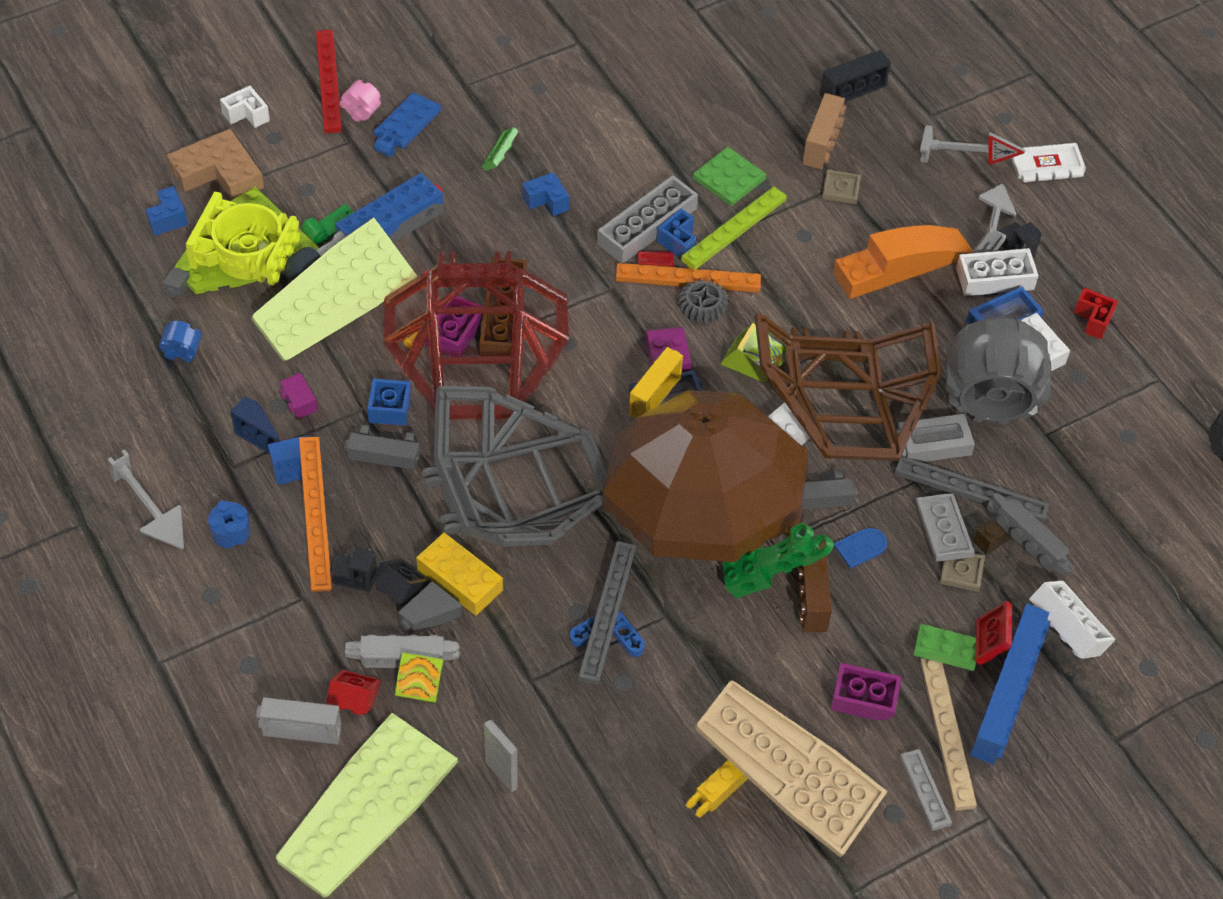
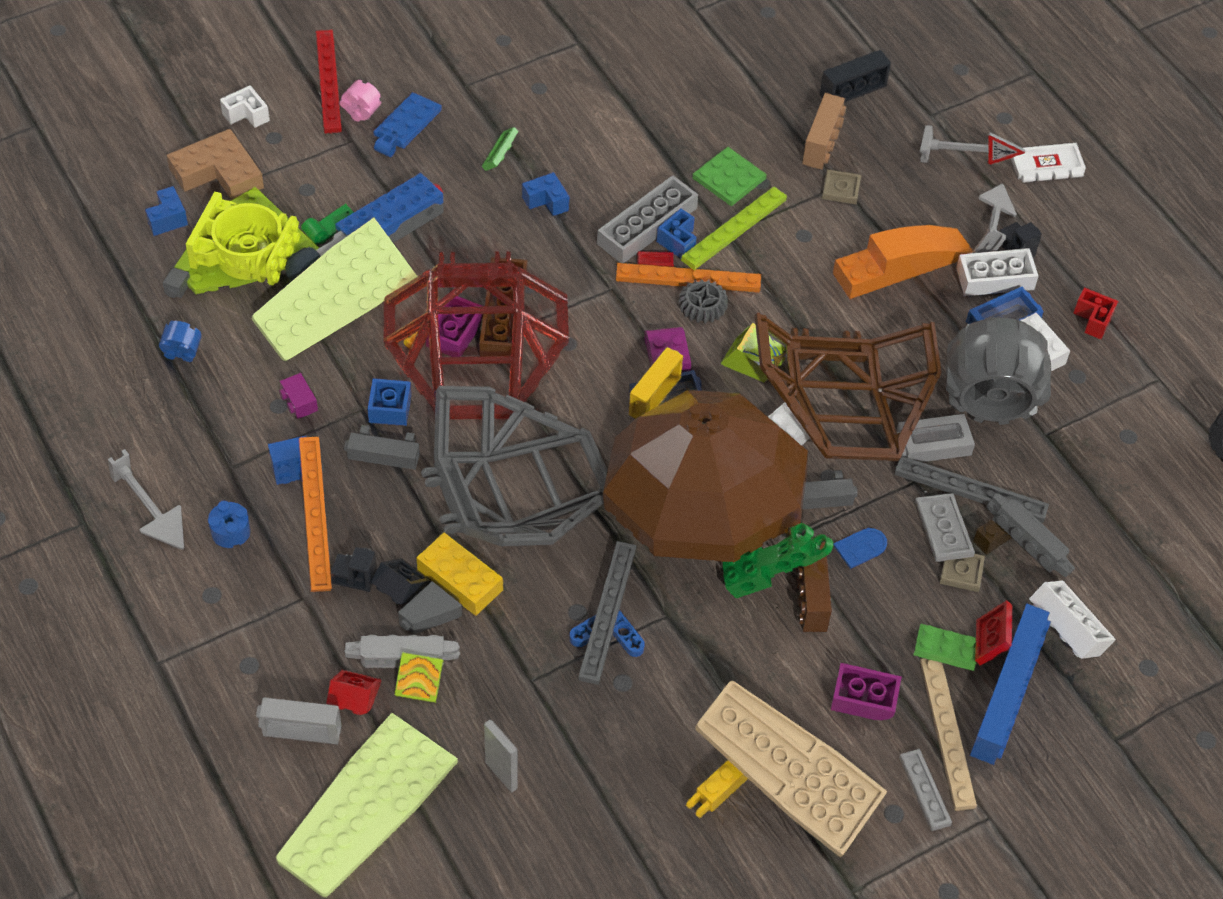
(253, 424): dark blue slope -> none

